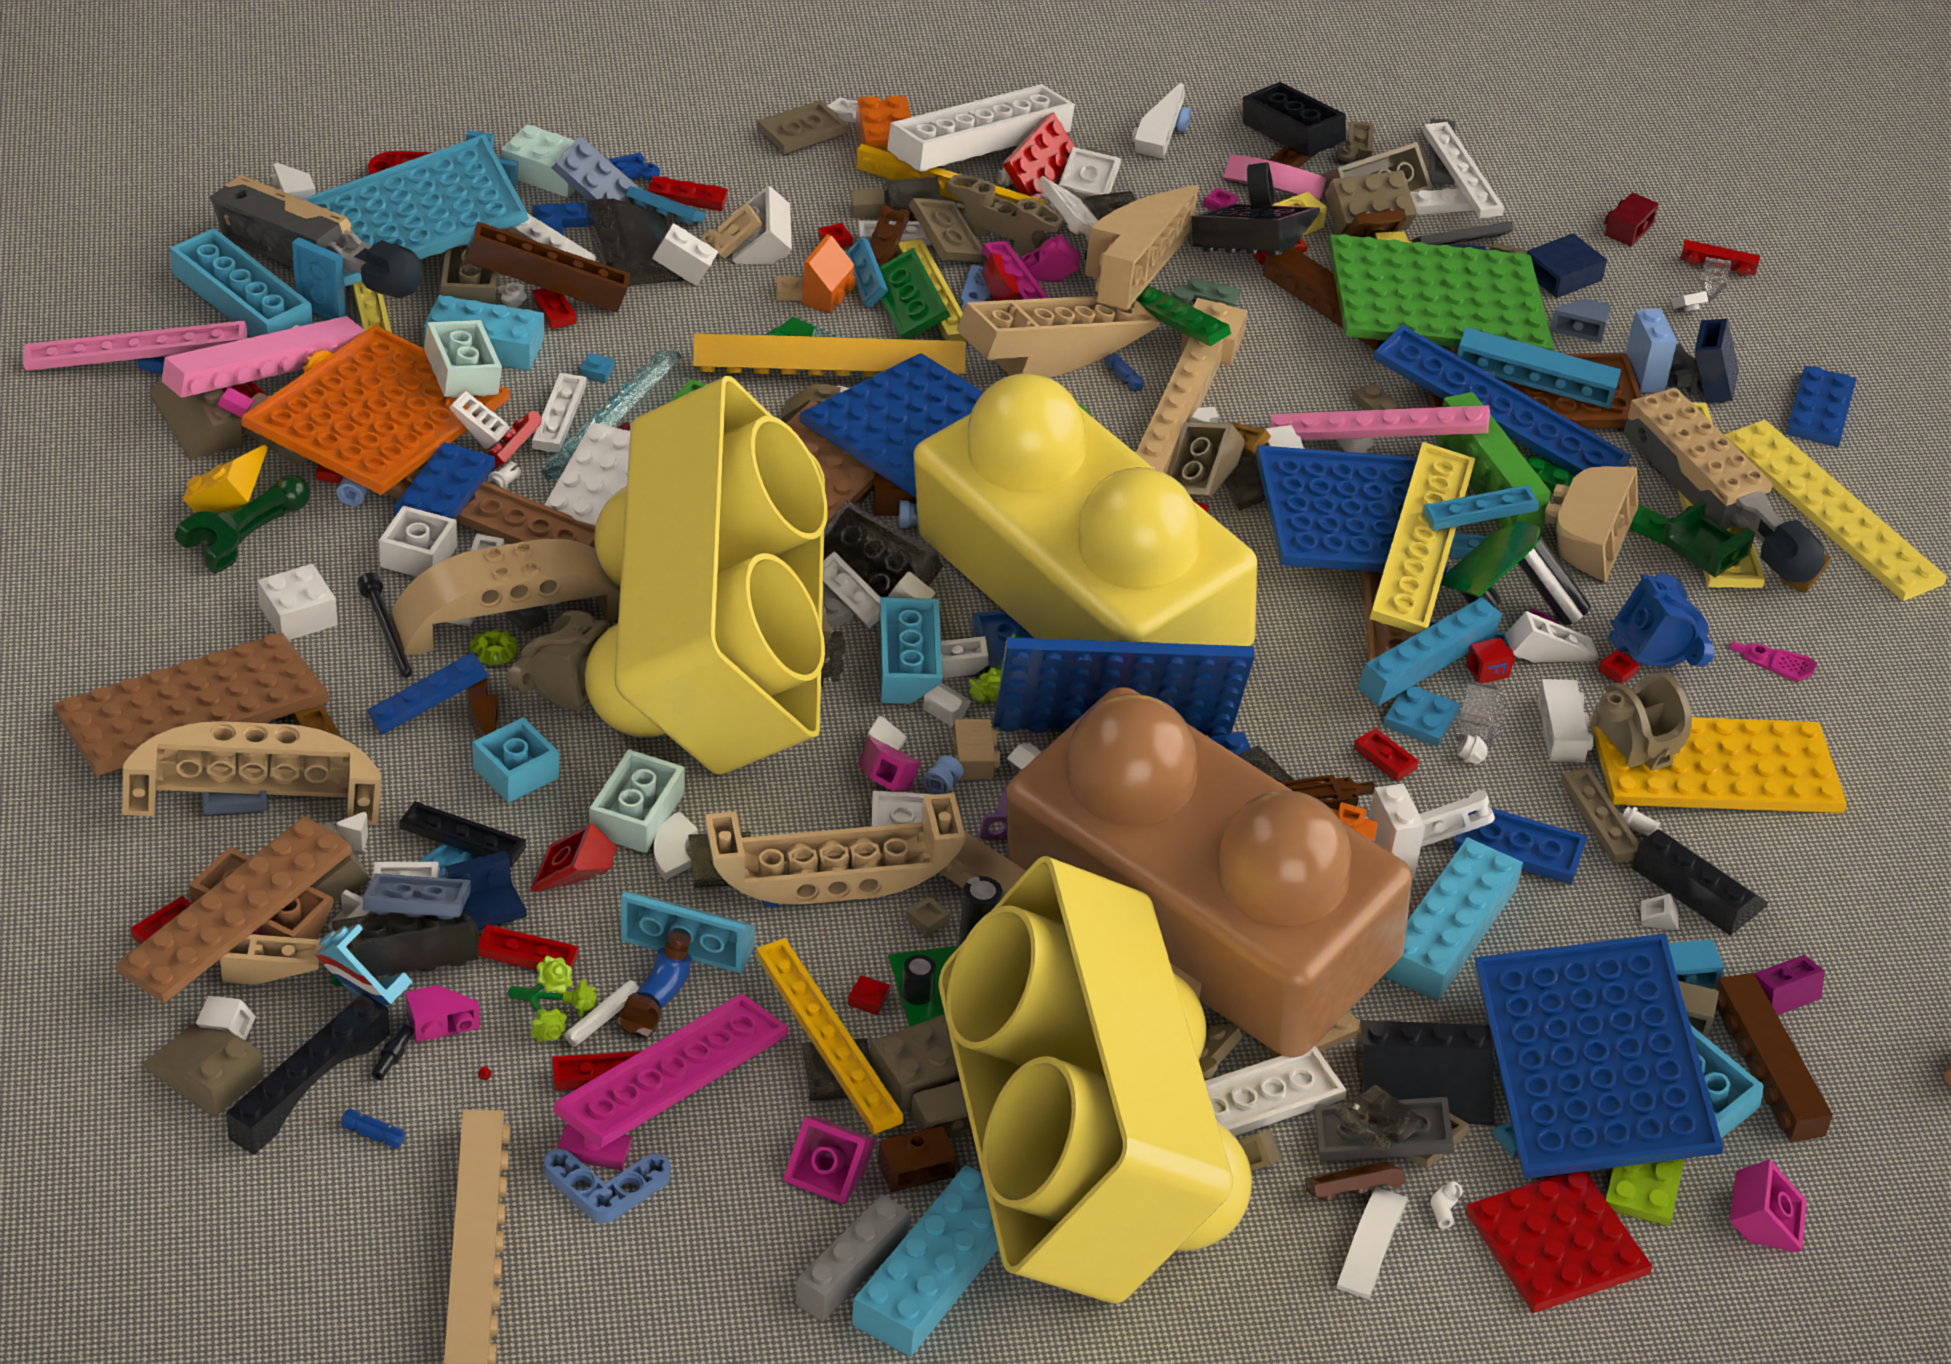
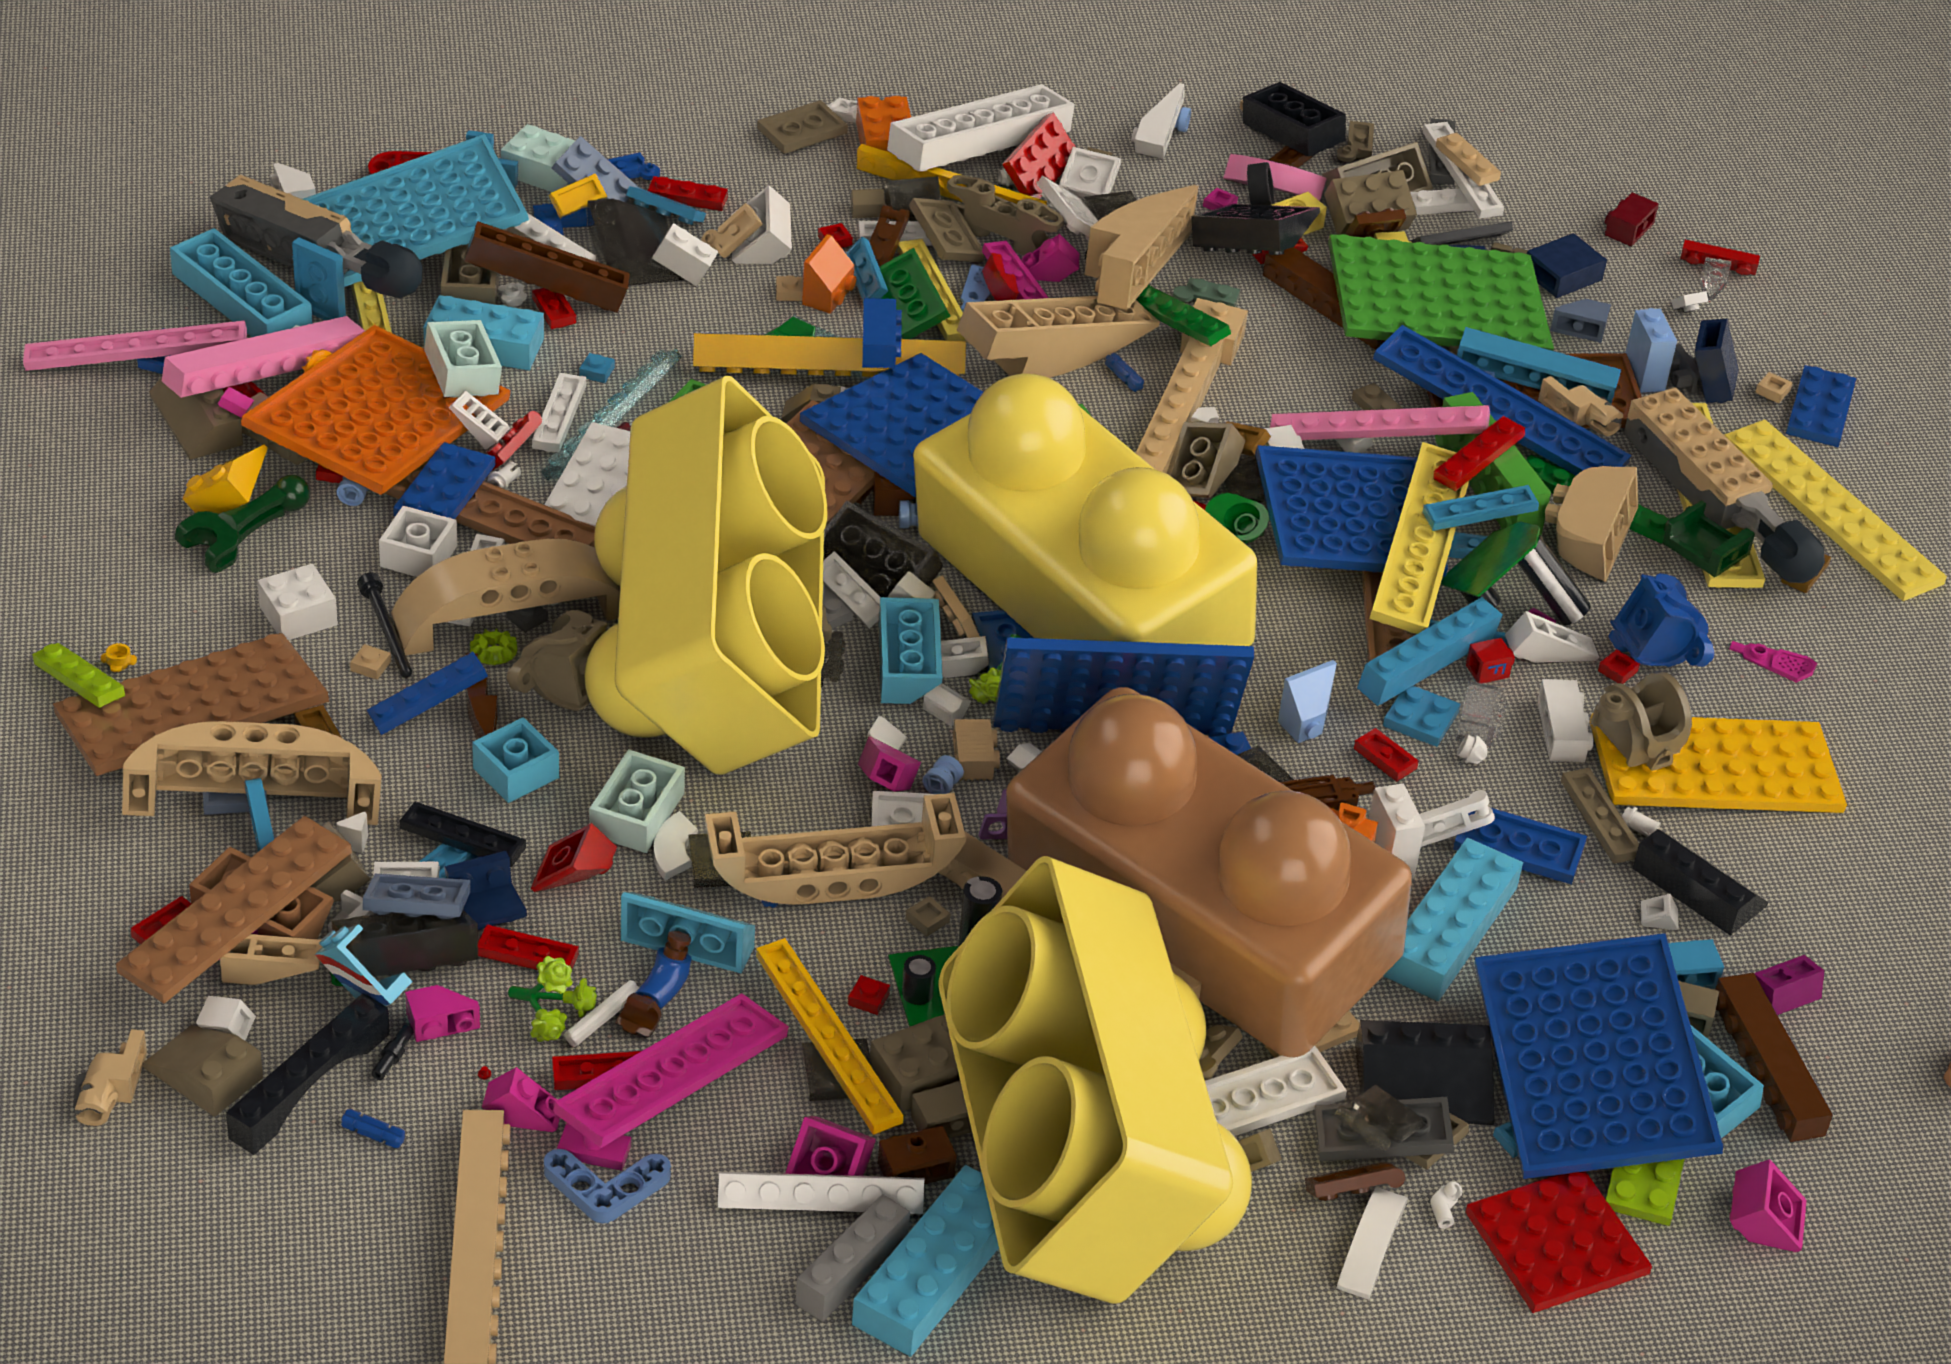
(78, 674): none -> lime plate
(109, 1080): none -> tan plate
(118, 657): none -> yellow plate
(259, 812): none -> dark azure beam
(370, 661): none -> tan plate
(523, 1102): none -> dark pink slope
(576, 195): none -> yellow tile
(816, 1191): none -> white plate
(881, 333): none -> blue brick
(954, 609): none -> tan plate
(1239, 515): none -> green piece
(1307, 701): none -> light blue slope
(1468, 159): none -> tan plate
(1479, 453): none -> red plate
(1581, 406): none -> tan plate
(1773, 387): none -> tan plate

